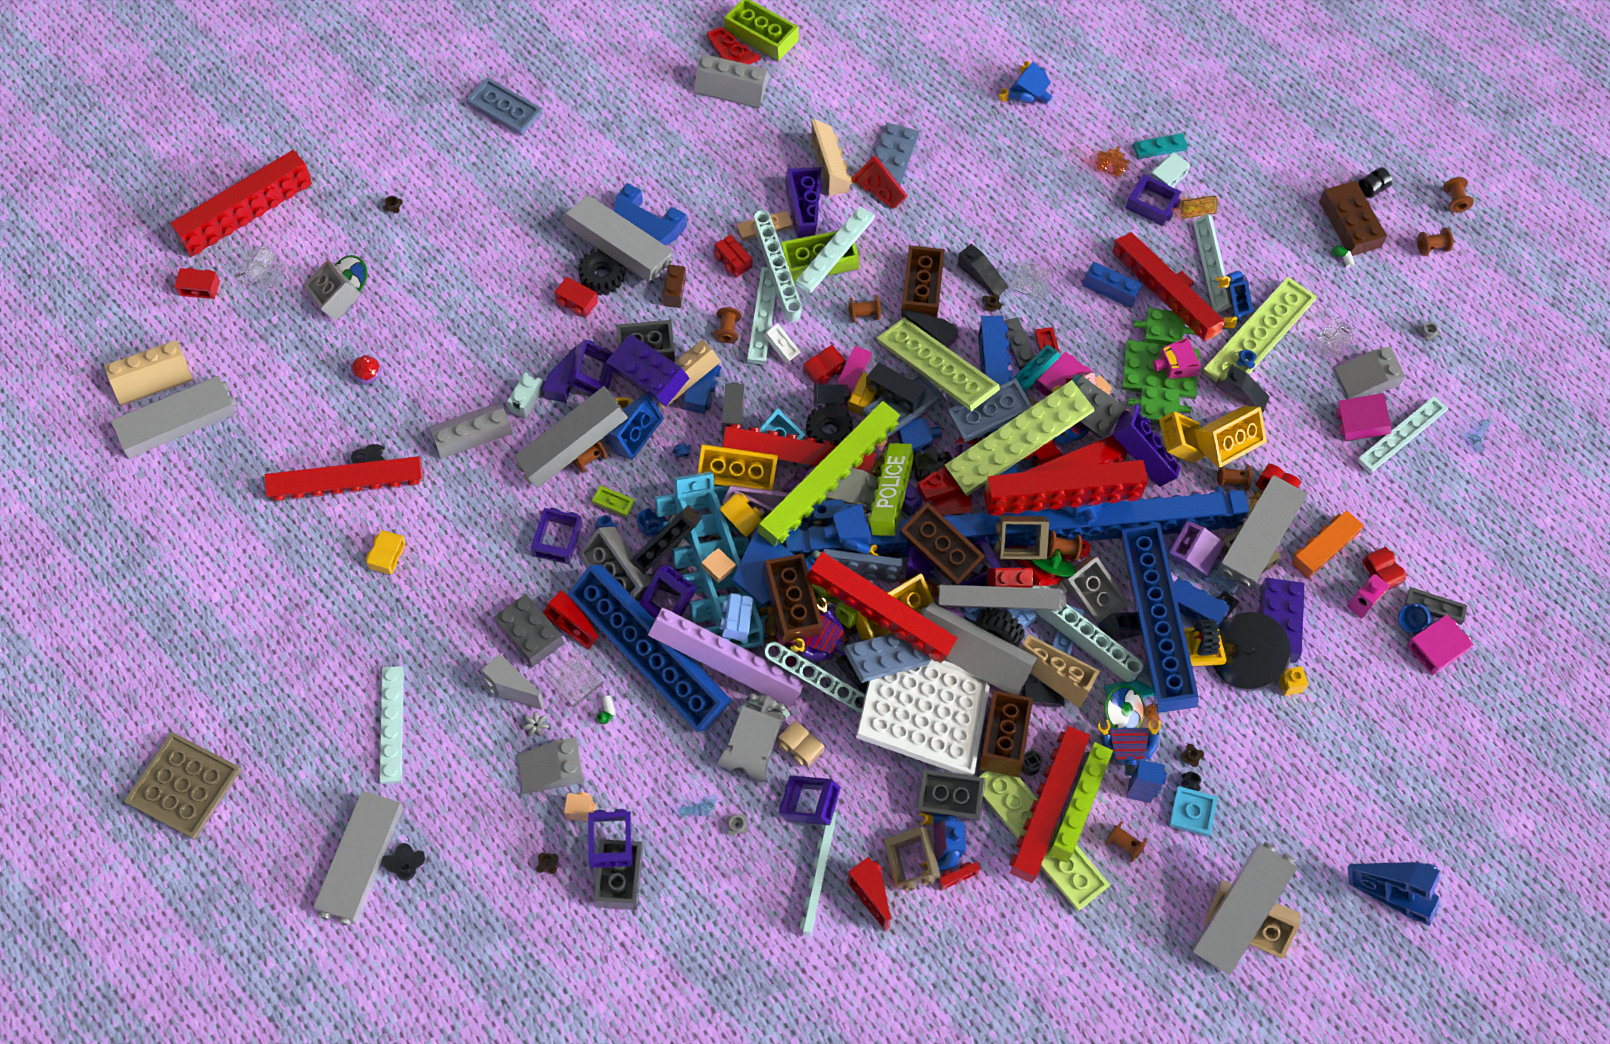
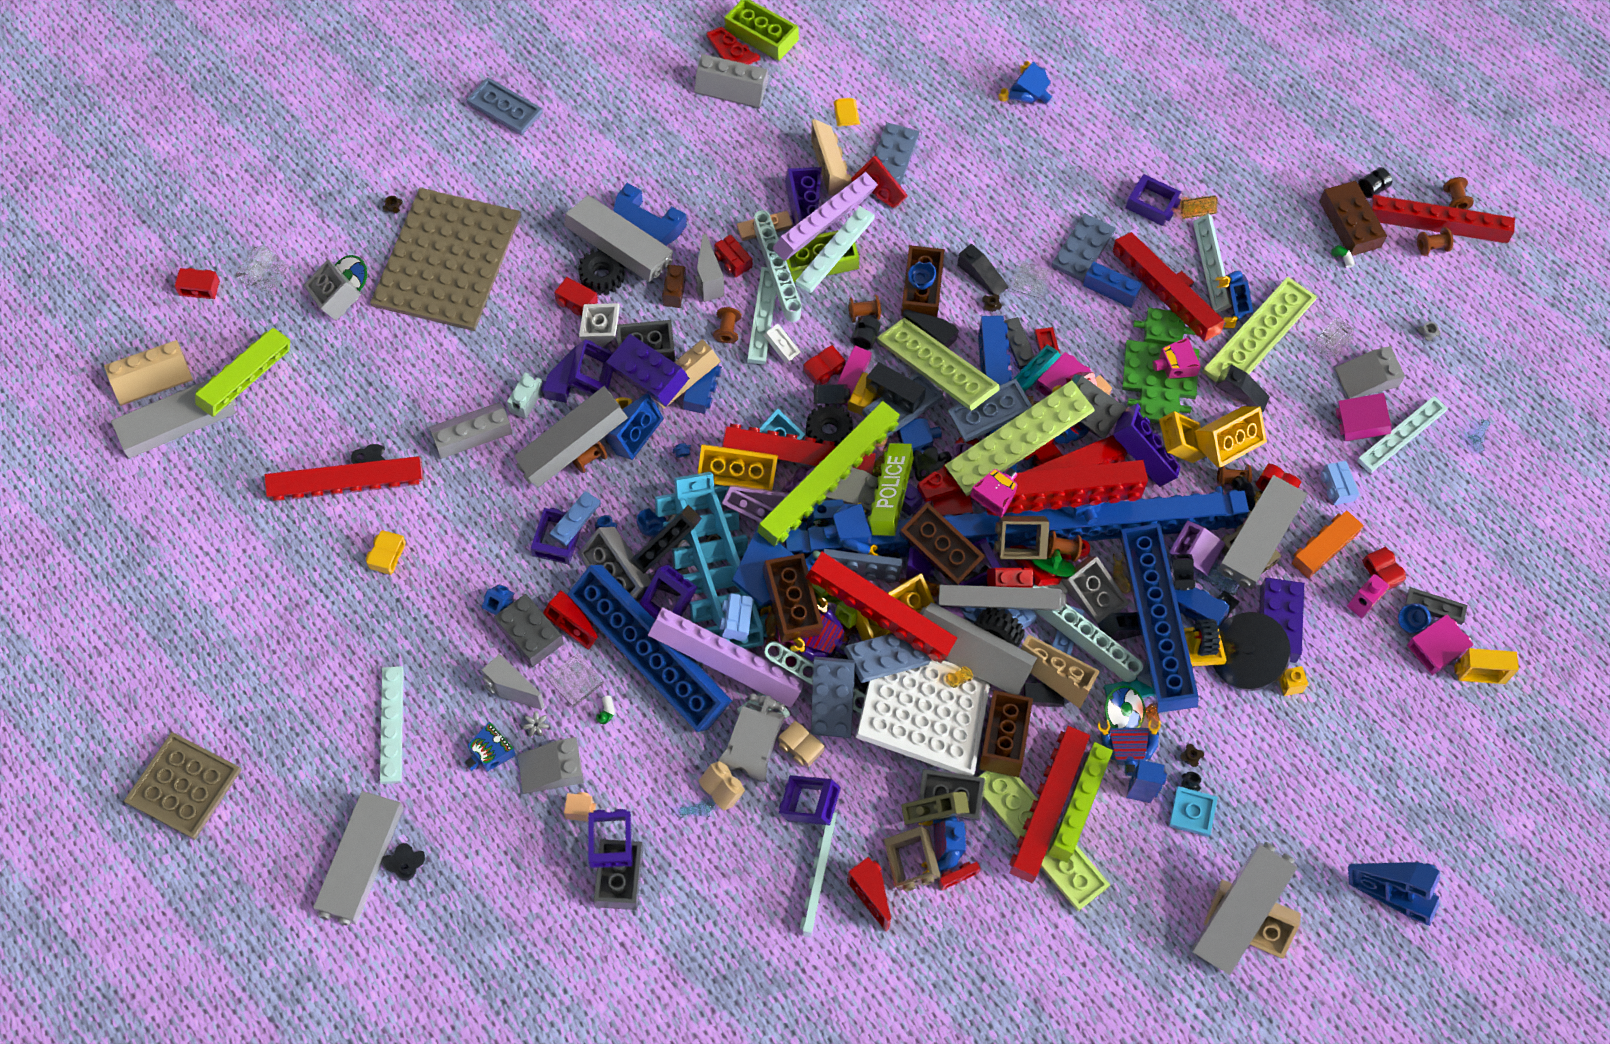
(241, 203): red brick -> none
(242, 372): none -> lime brick
(365, 369): red piece -> none
(446, 259): none -> dark tan plate
(489, 749): none -> torso
(497, 599): none -> blue brick
(547, 857): dark brown plate -> none
(575, 518): none -> medium blue plate
(599, 323): none -> white slope
(613, 501): lime plate -> none
(709, 275): none -> light grey slope
(718, 565): light nougat piece -> none
(721, 785): none -> tan brick
(733, 405): dark grey brick -> none
(740, 819): light grey plate -> none
(741, 514): yellow brick -> none
(824, 216): none -> lavender brick
(832, 697): none -> sand blue plate
(846, 112): none -> yellow piece
(865, 332): none -> black wheel
(922, 275): none -> blue hair
(935, 808): none -> olive slope
(960, 677): none -> clear yellow piece
(996, 490): none -> dark pink torso
(1029, 766): black wheel -> none
(1083, 247): none -> sand blue plate
(1113, 158): clear orange hips -> none
(1118, 577): none -> clear yellow arm
(1125, 840): dark orange hose -> none
(1160, 146): teal plate -> none
(1171, 170): light aqua brick -> none
(1183, 571): none -> black brick
(1240, 483): none -> black plate
(1246, 354): blue plate -> none
(1339, 483): none -> light blue brick
(1435, 217): none -> red brick
(1487, 666): none -> yellow window

